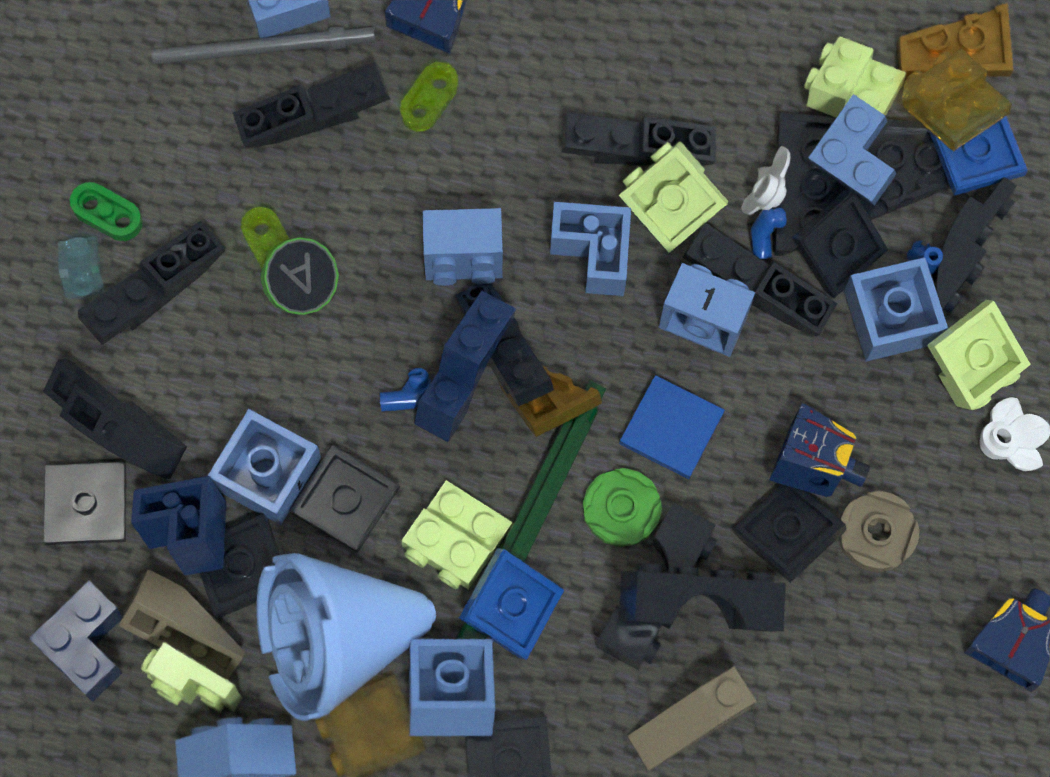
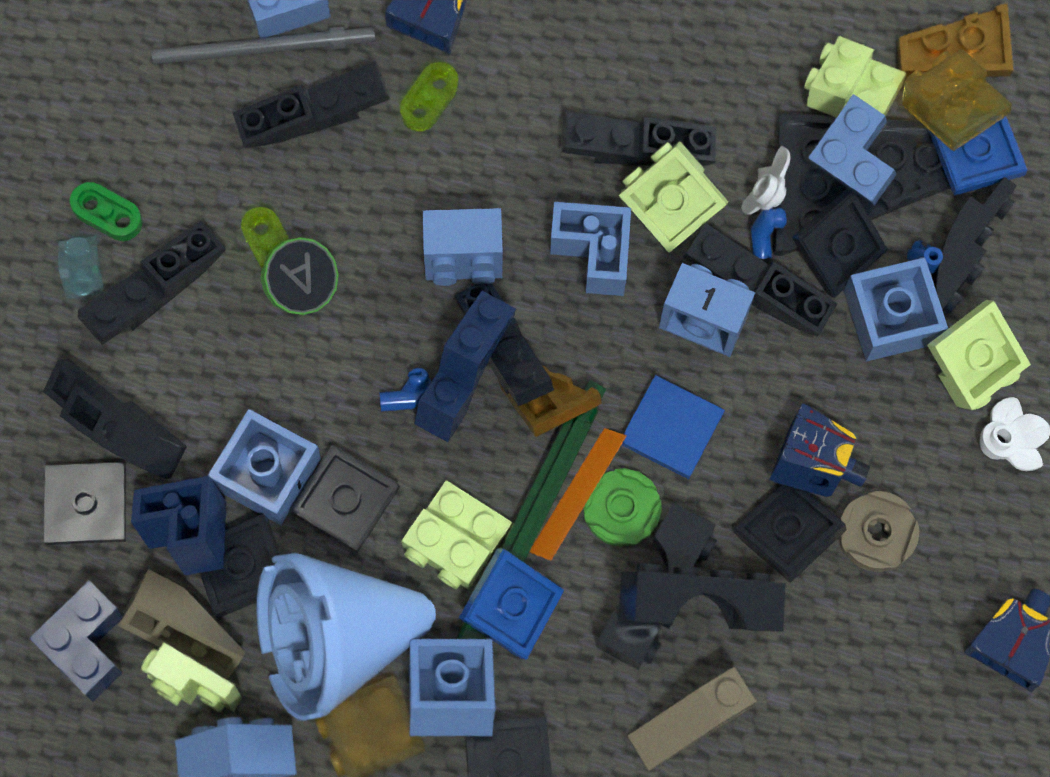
(577, 494): none -> orange sticker

